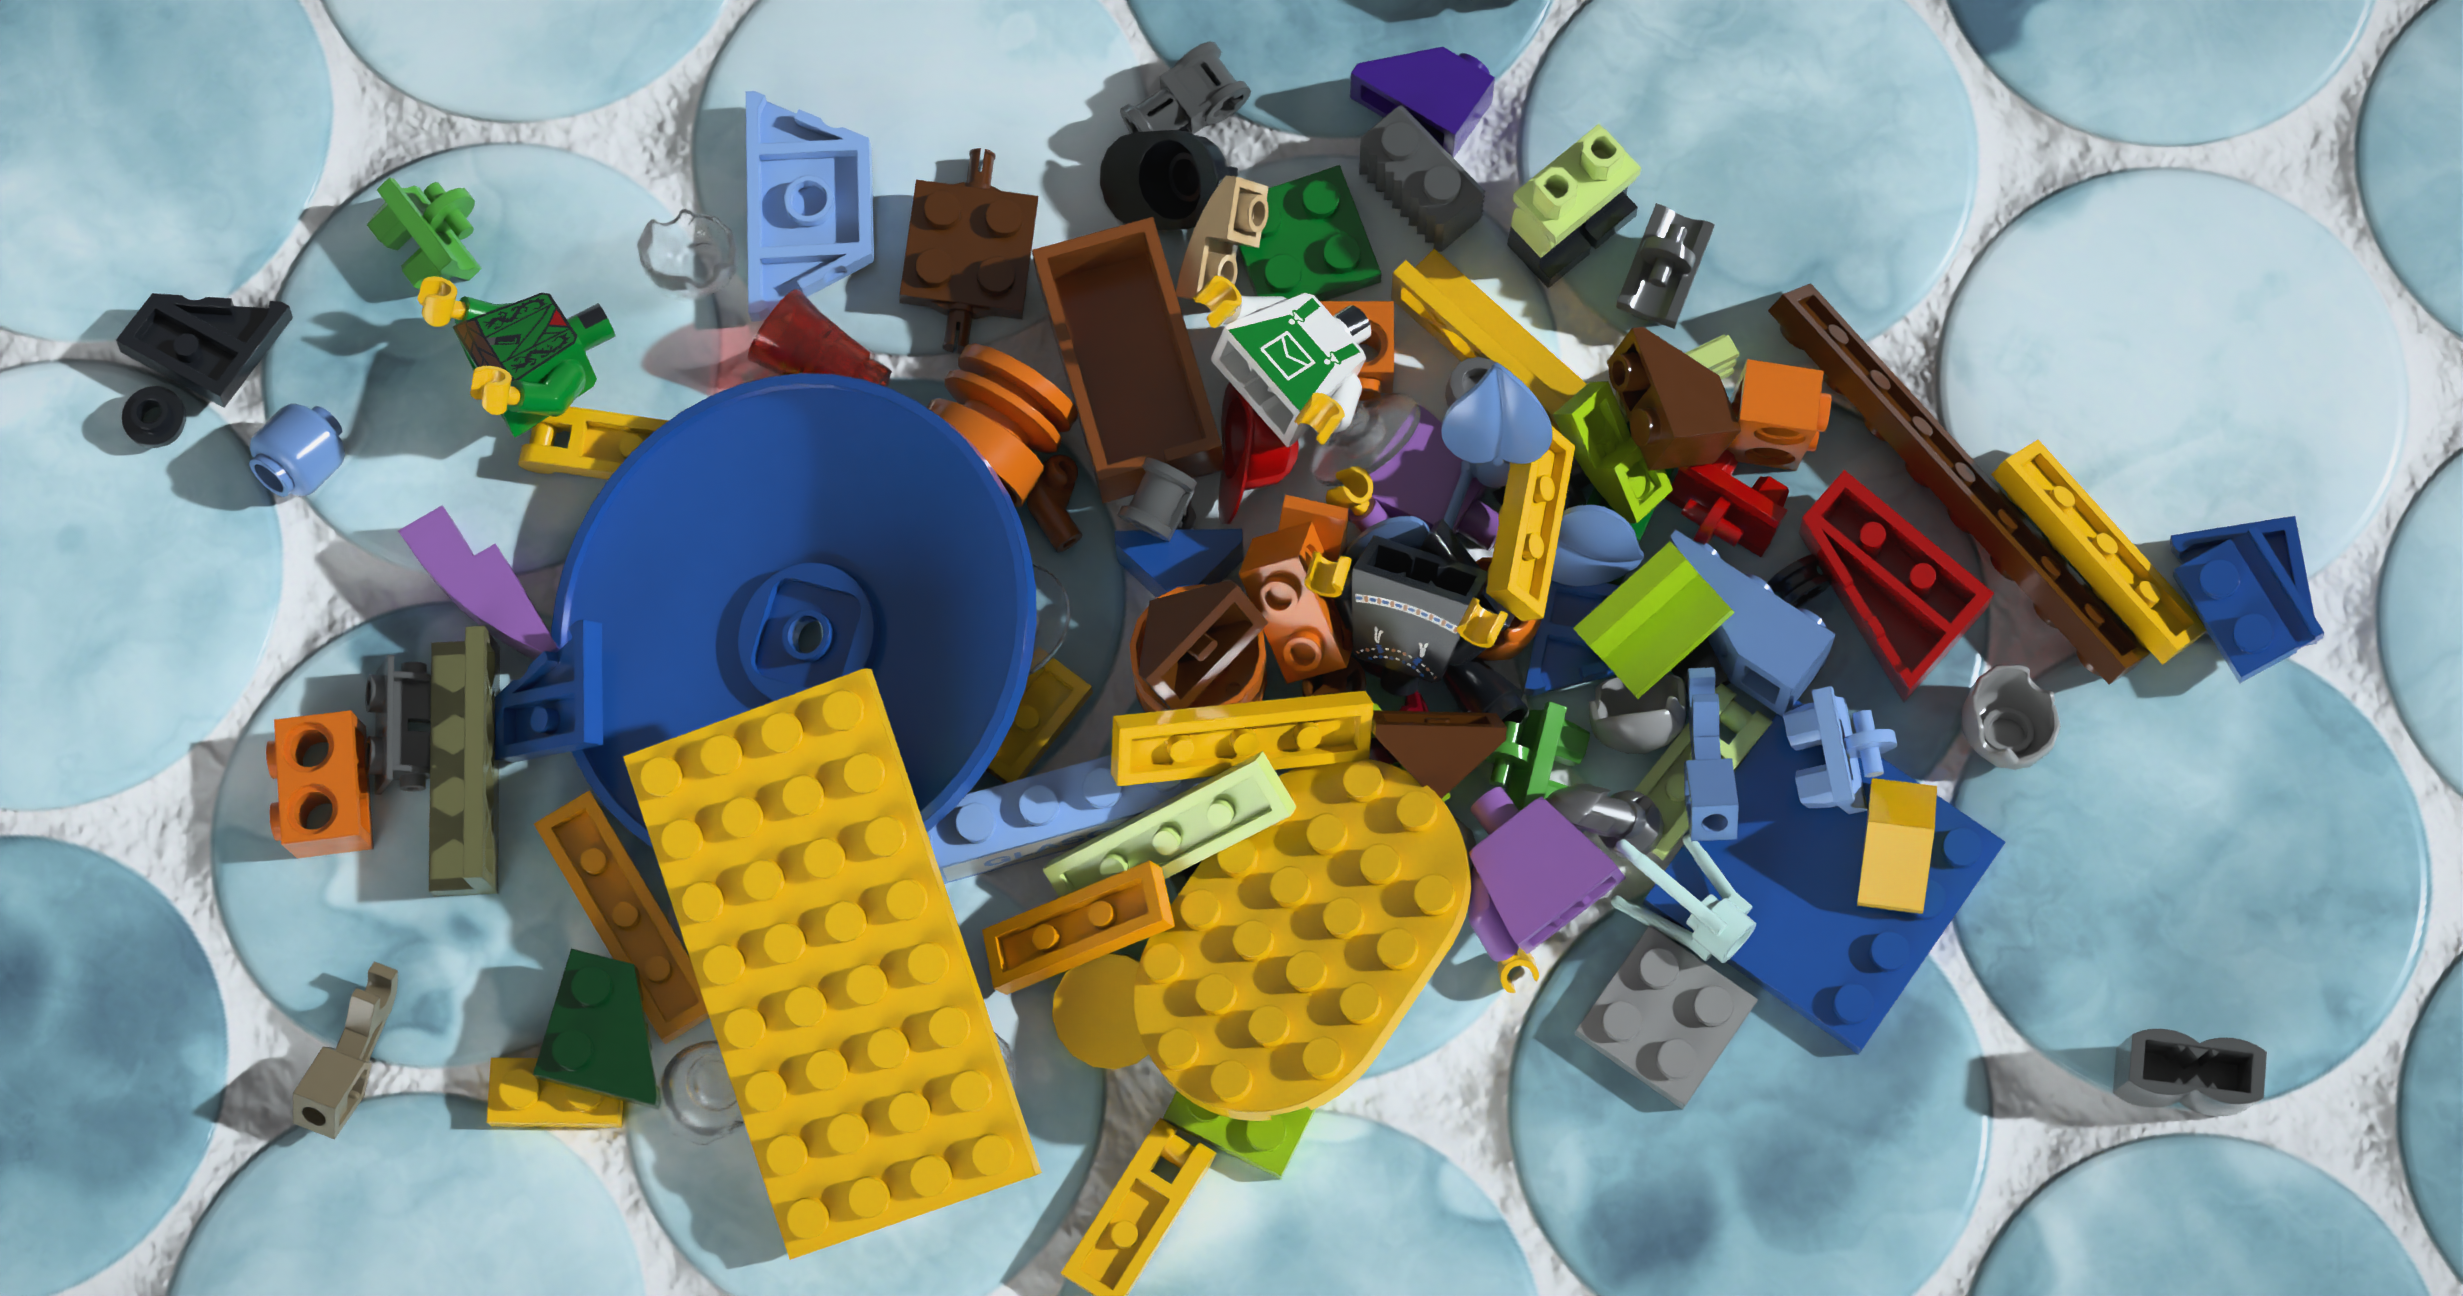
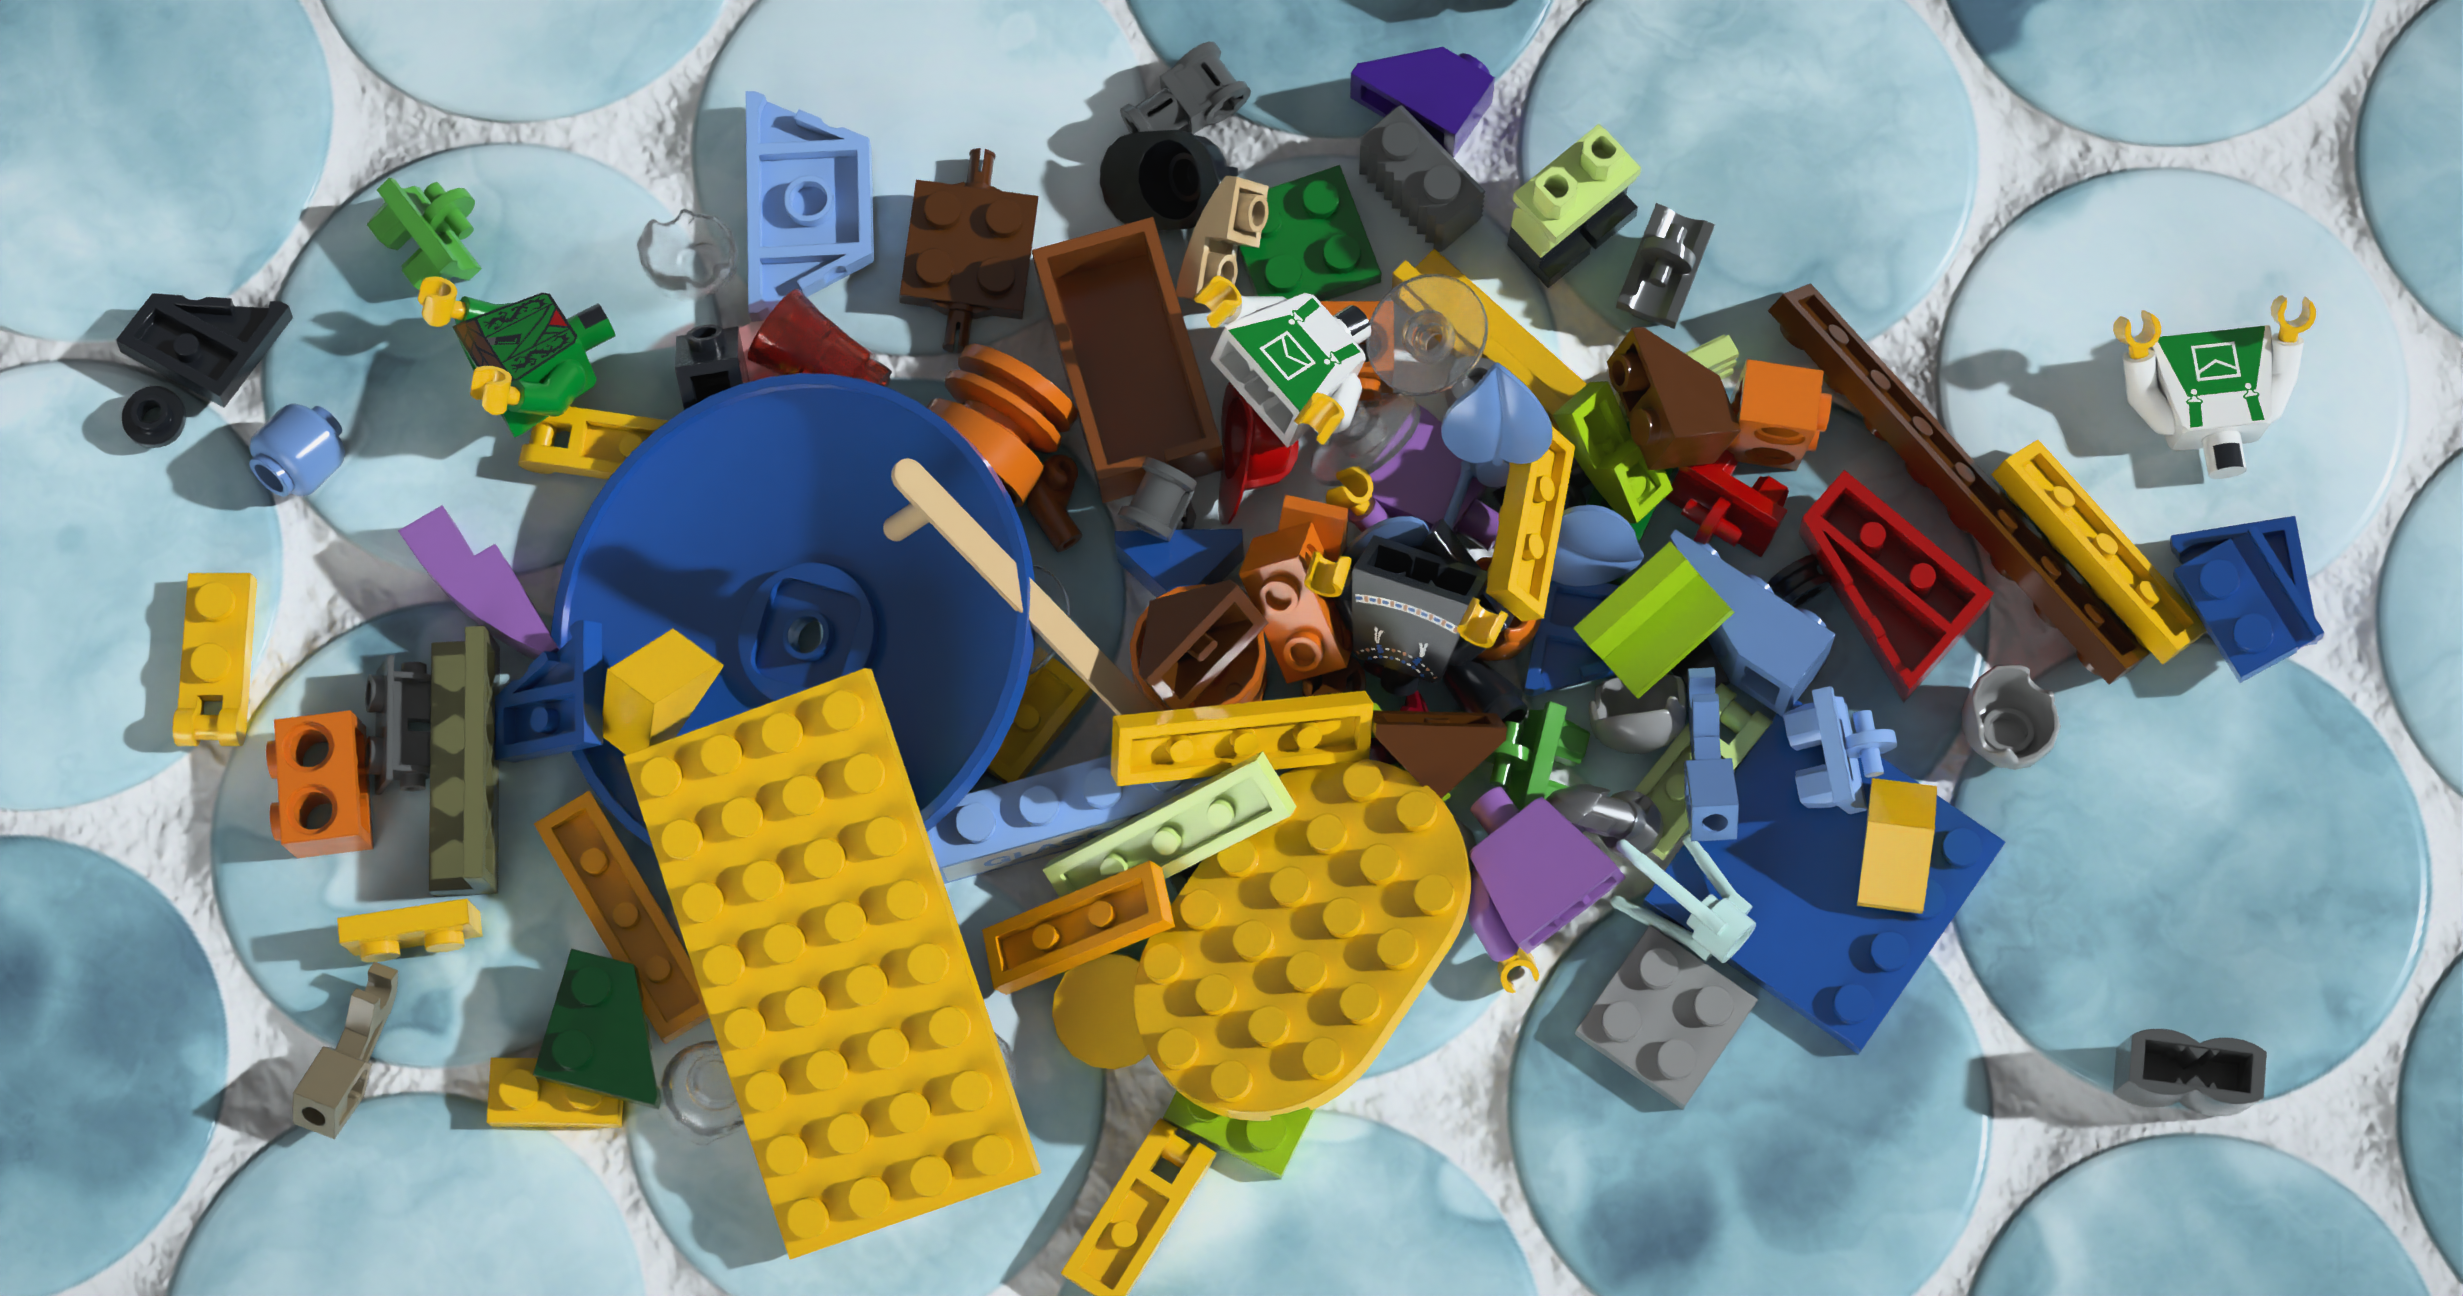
(216, 658): none -> yellow plate
(435, 925): none -> yellow plate
(655, 691): none -> yellow slope
(709, 362): none -> black brick
(935, 505): none -> tan piece
(1411, 317): none -> clear dish
(2214, 384): none -> torso

